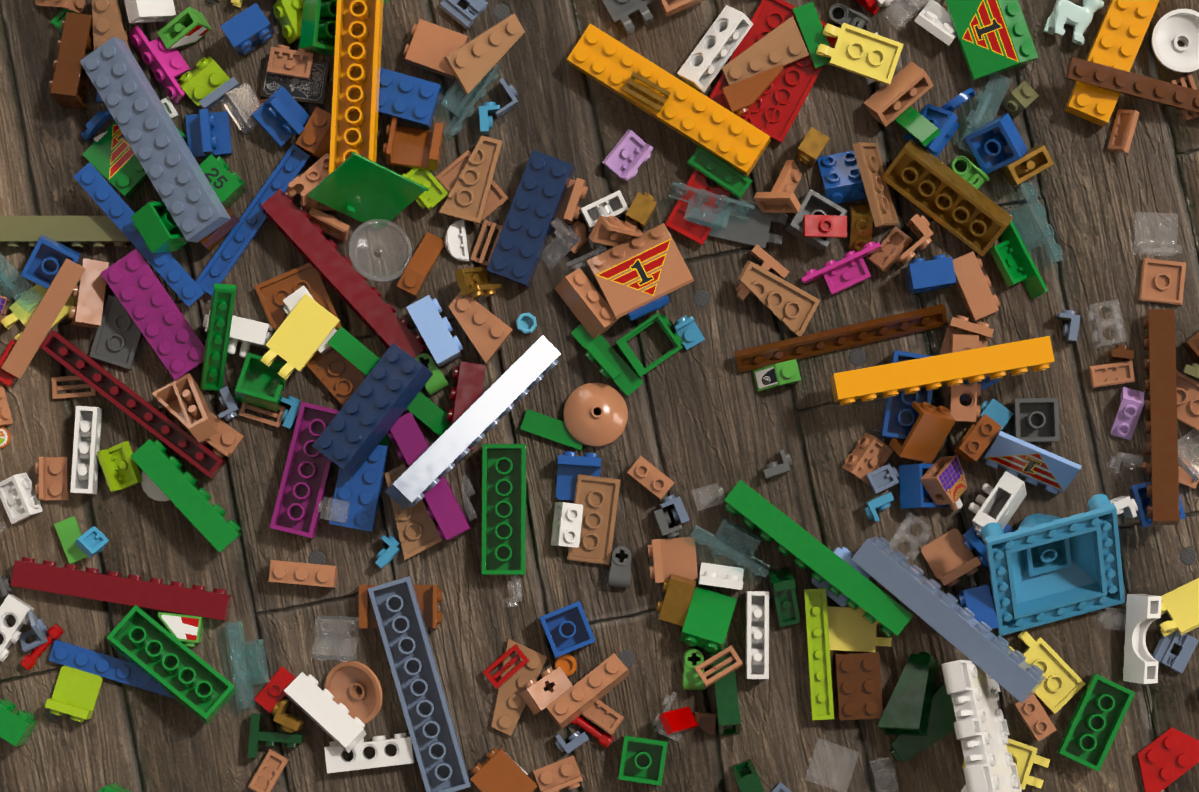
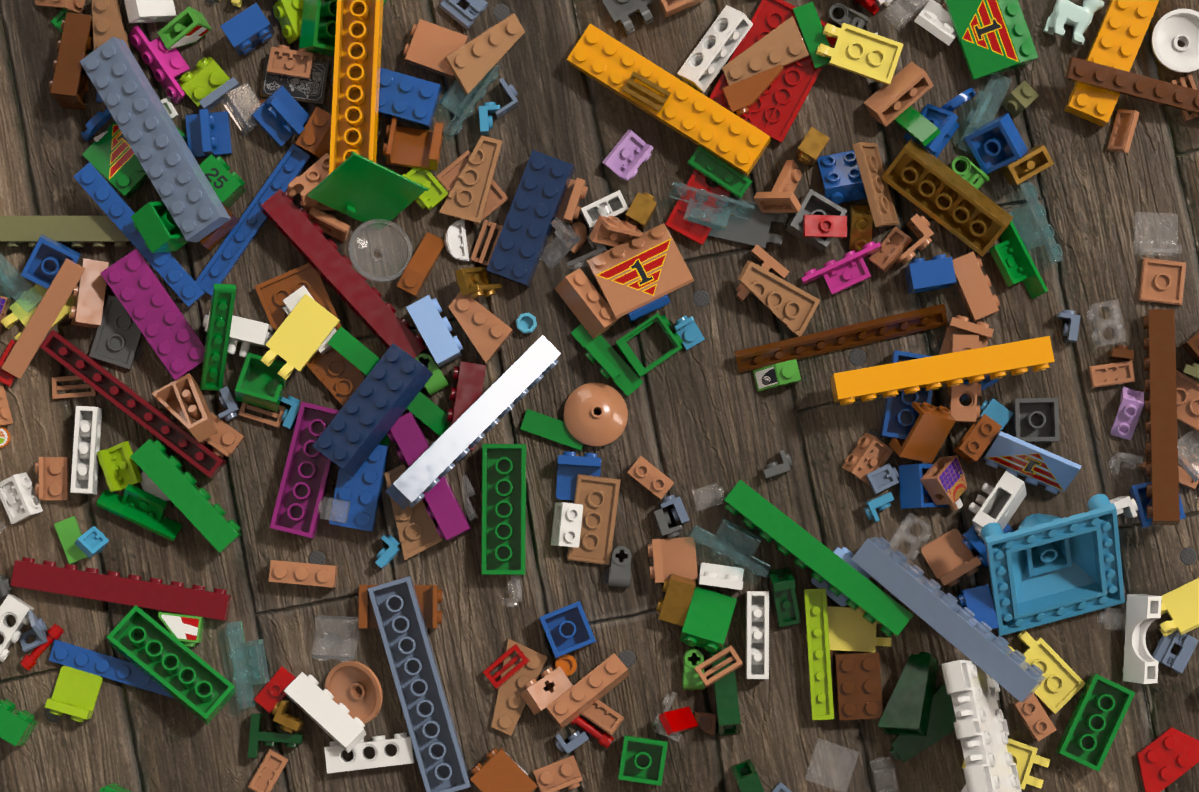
(141, 509): none -> green bracket

